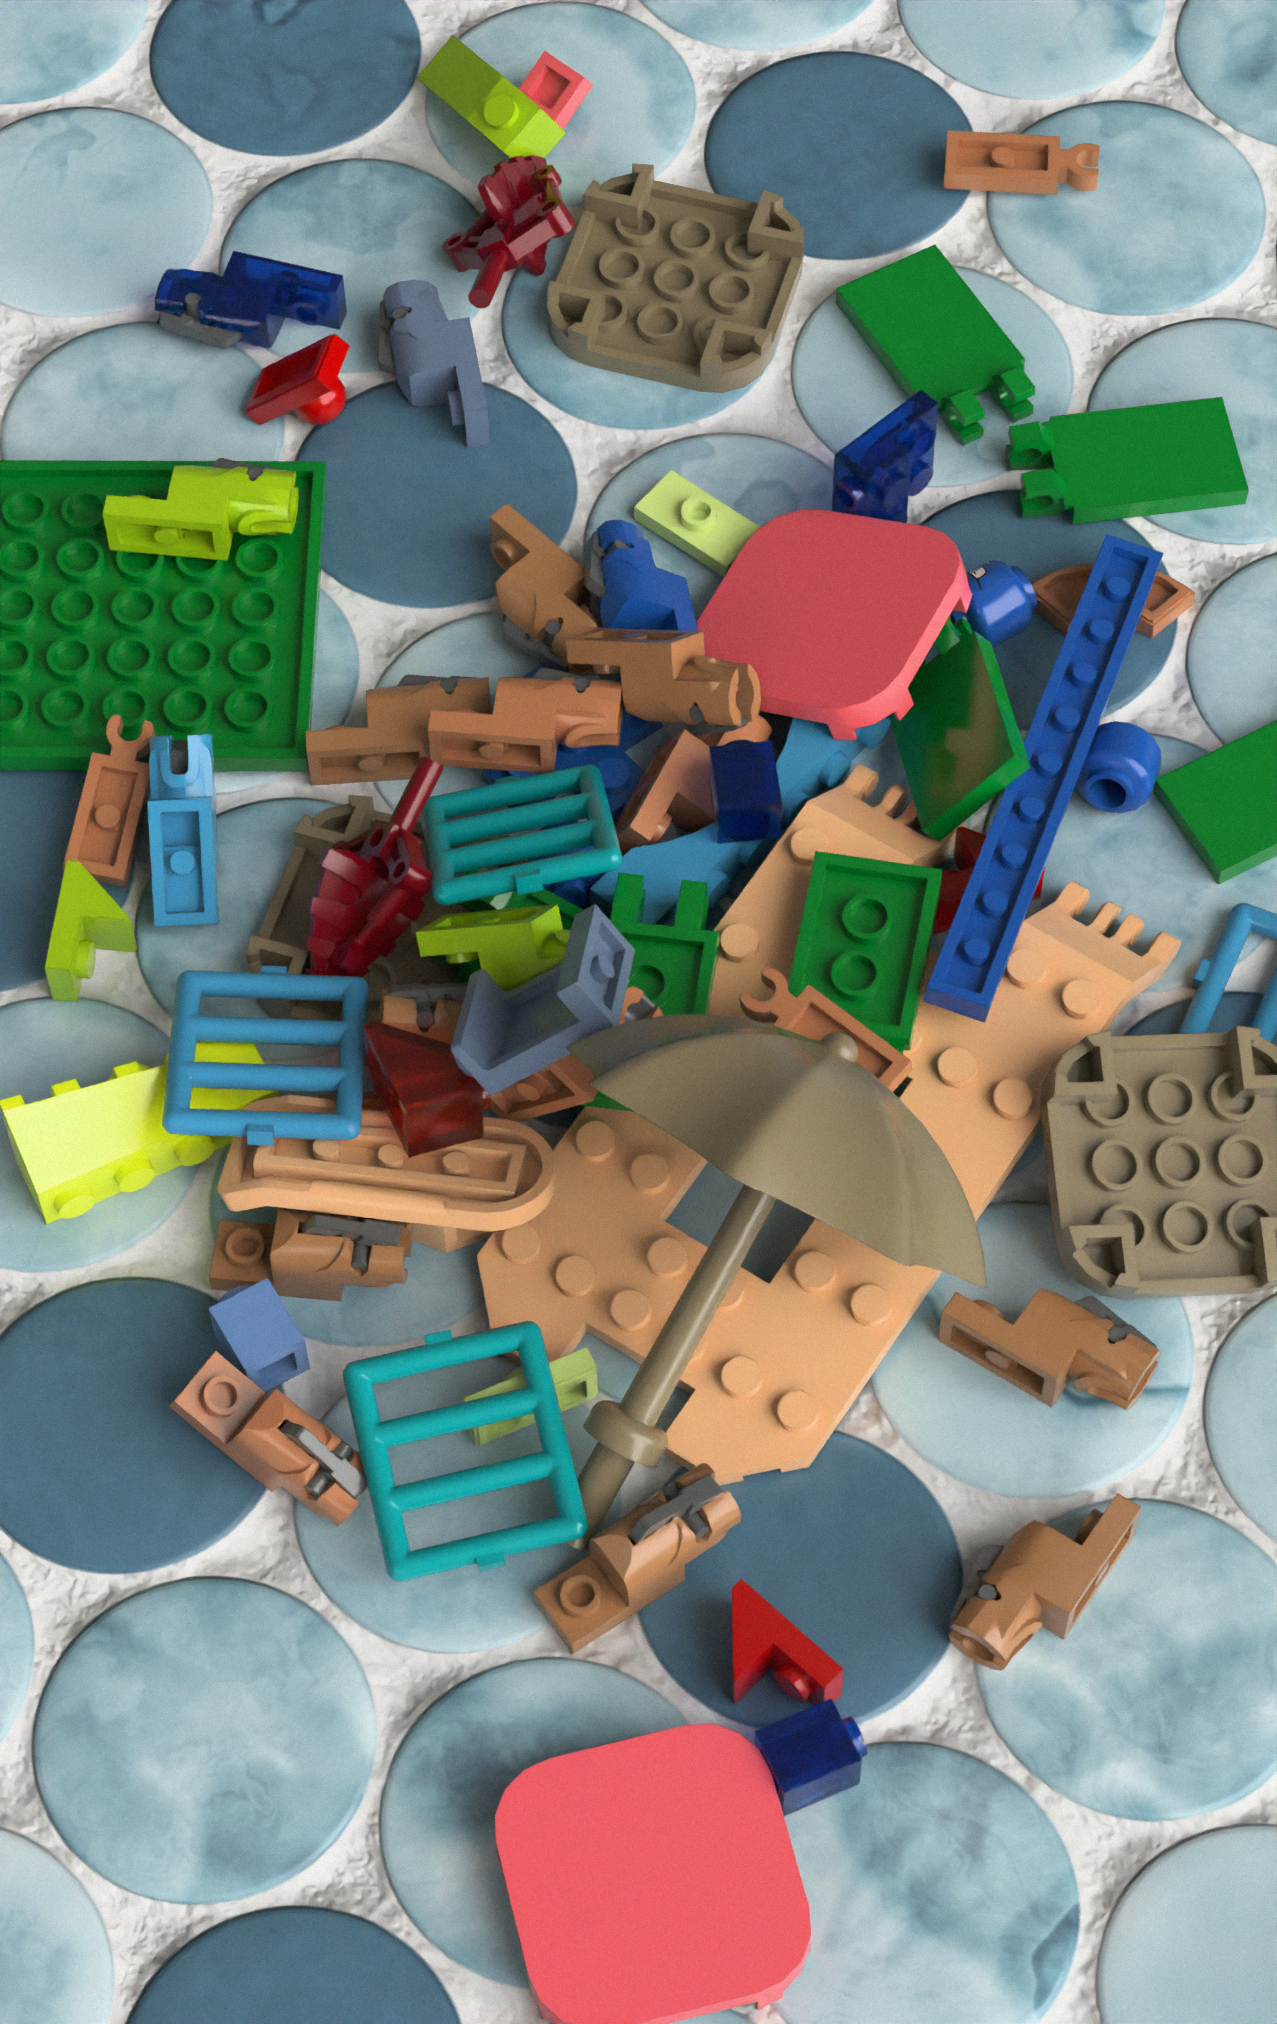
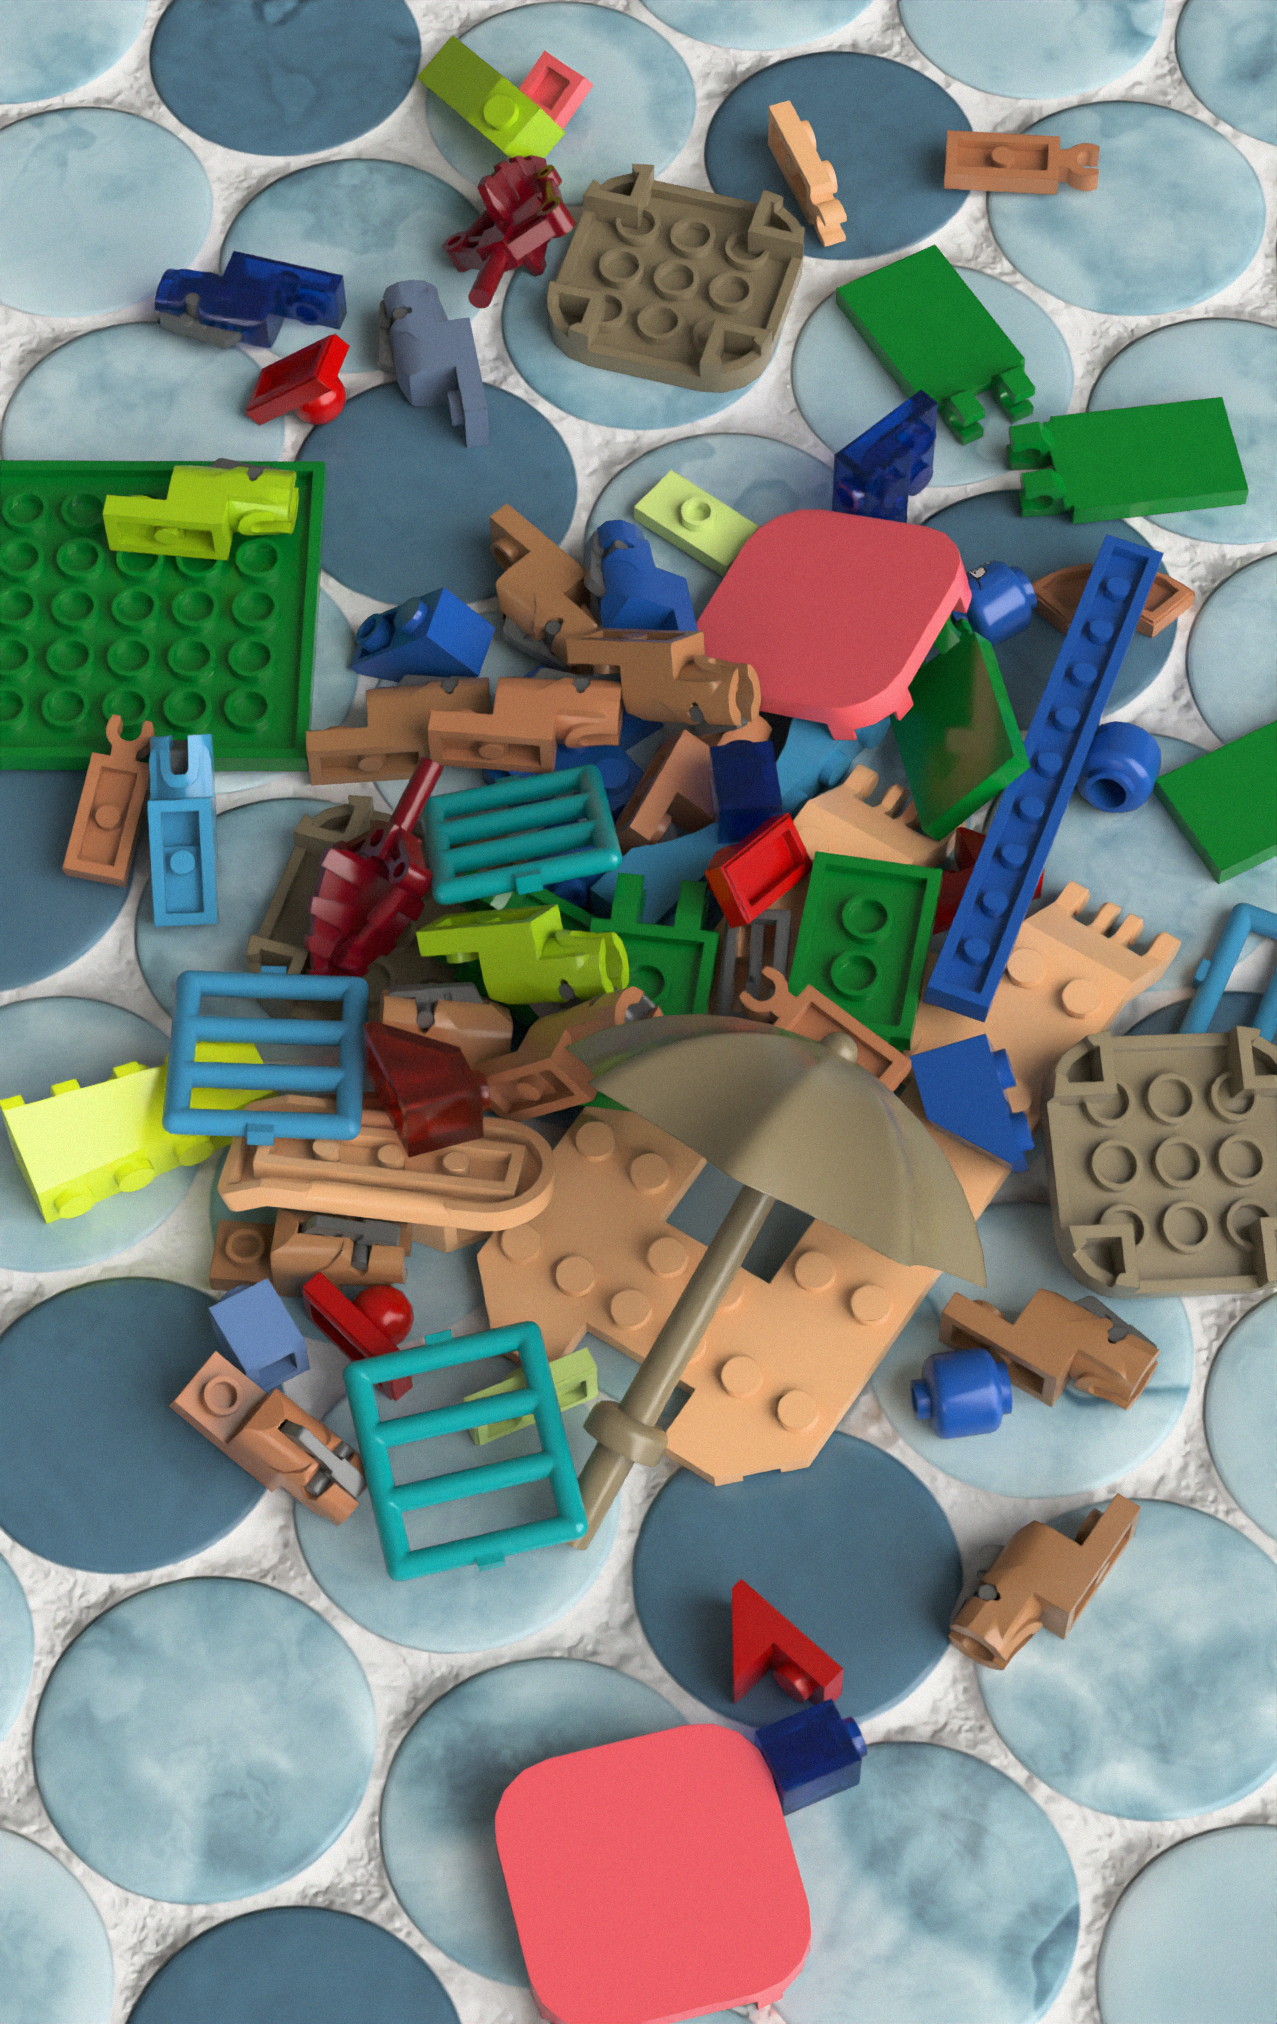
(83, 922): lime slope -> none
(362, 1328): none -> red tile
(424, 638): none -> blue slope
(525, 1029): sand blue panel -> none
(638, 1558): medium nougat plate -> none
(757, 869): none -> red tile
(783, 922): none -> dark grey tile
(807, 176): none -> light nougat plate
(962, 1393): none -> blue head
(969, 1102): none -> blue slope

